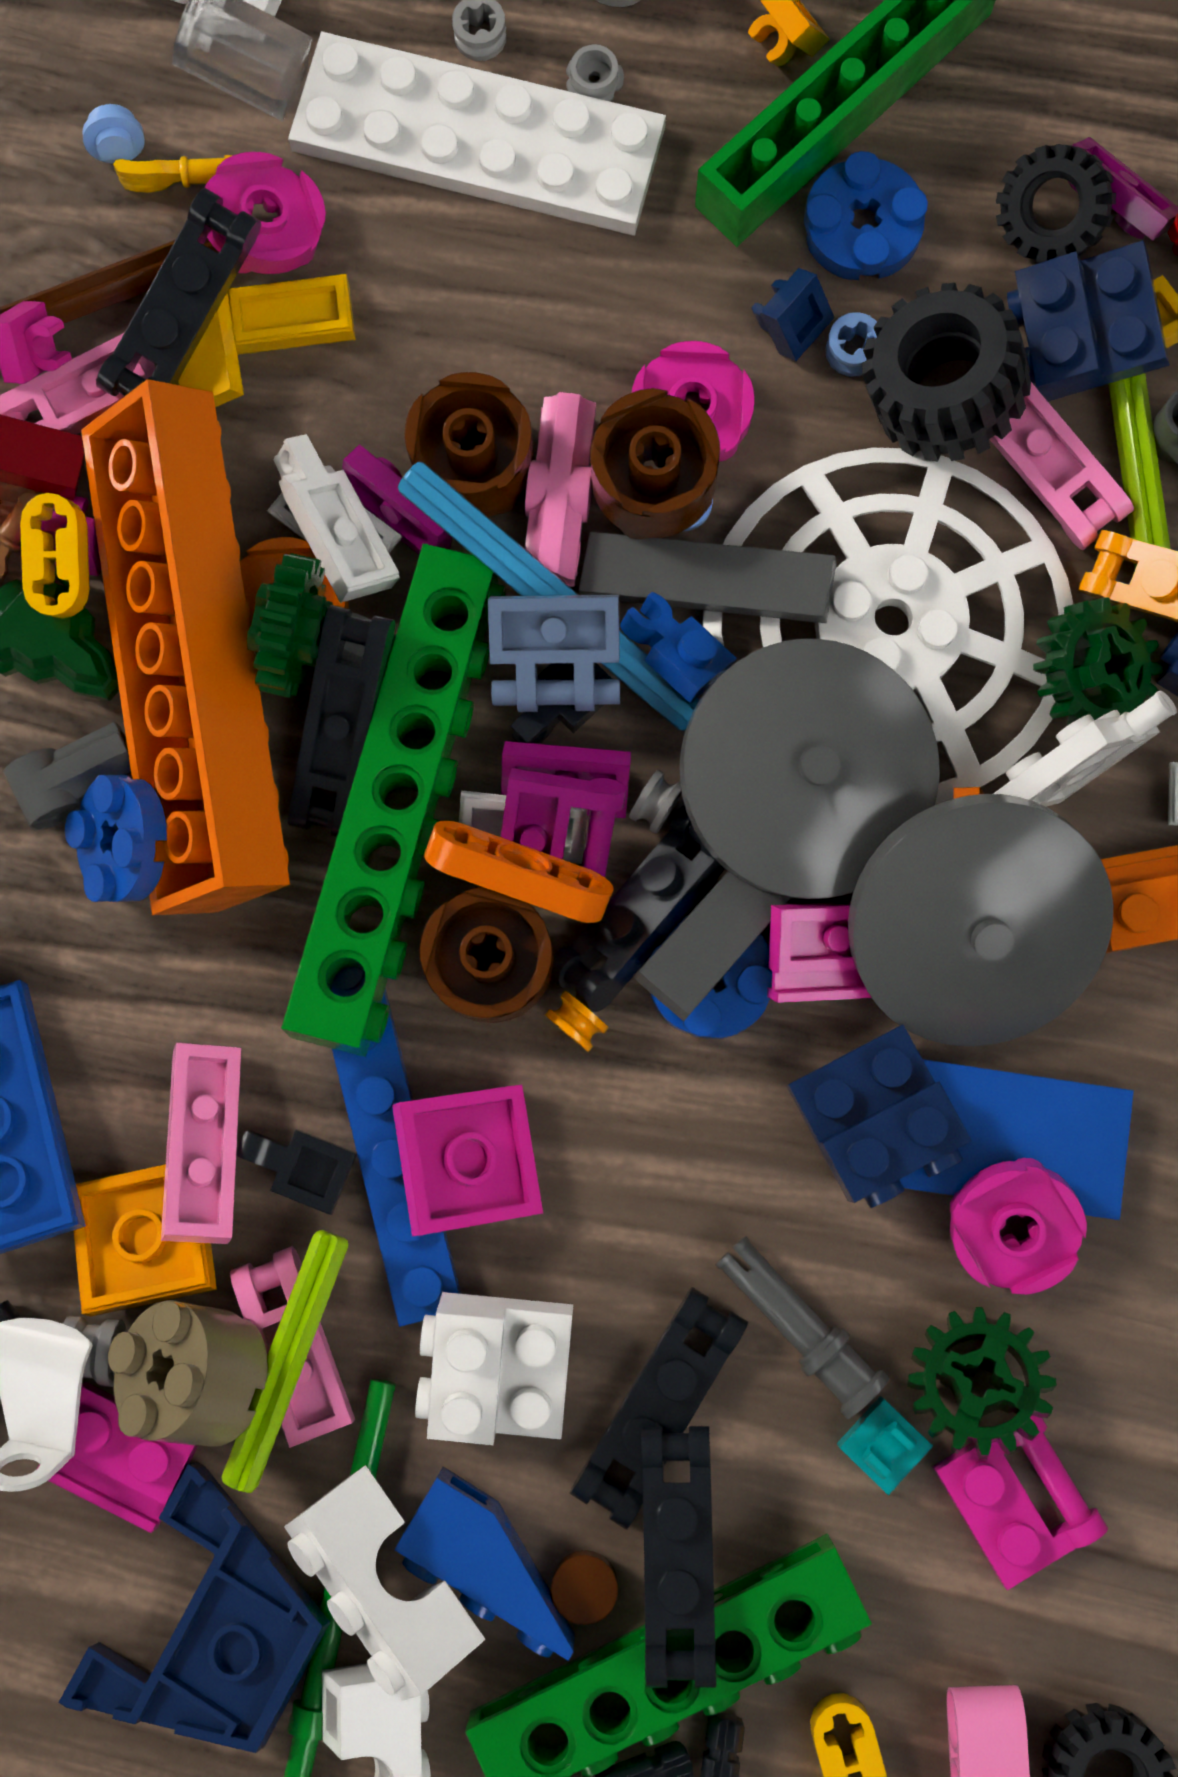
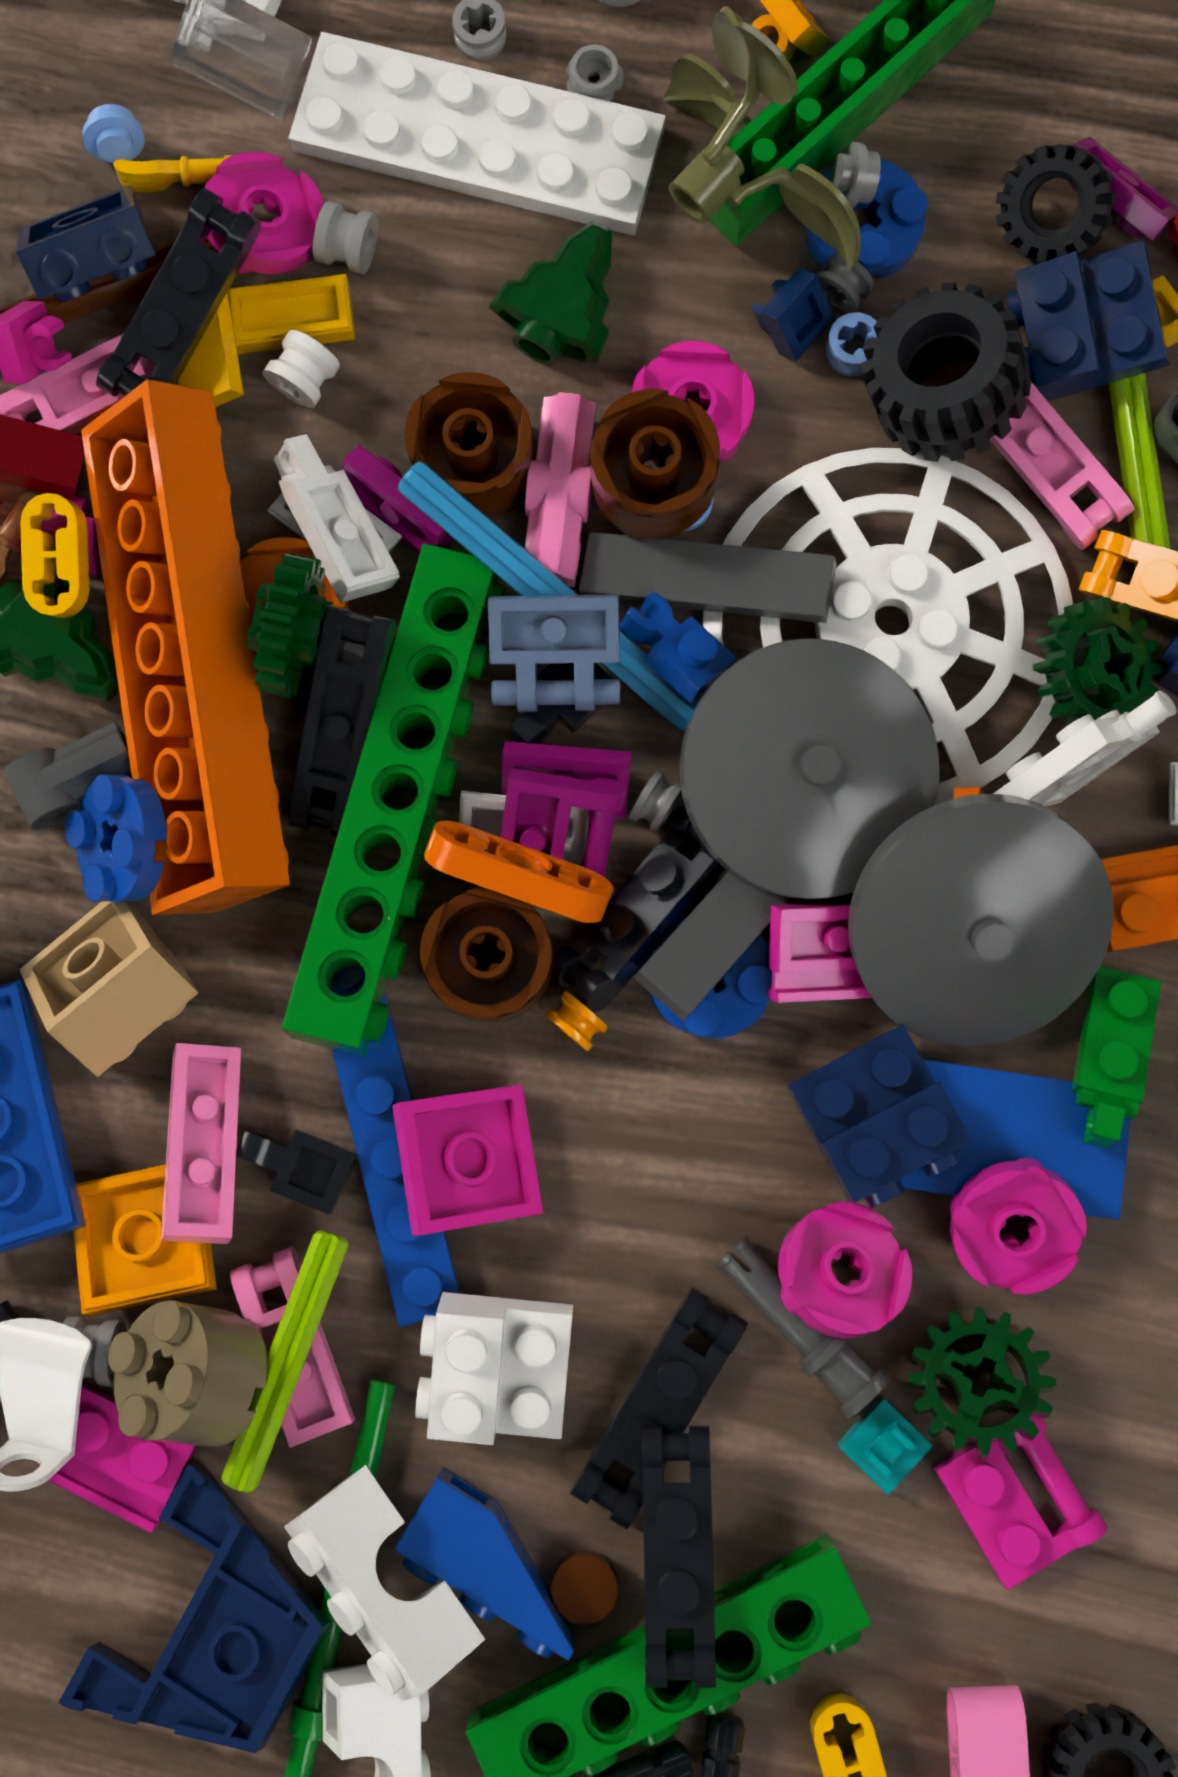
(84, 245): none -> dark blue plate
(106, 985): none -> tan slope
(301, 368): none -> white wheel
(345, 237): none -> light grey wheel
(561, 300): none -> dark green rock
(717, 168): none -> olive plant
(812, 1287): none -> dark pink plate
(845, 287): none -> dark grey bush
(857, 173): none -> light grey plate
(1114, 1051): none -> green hinge

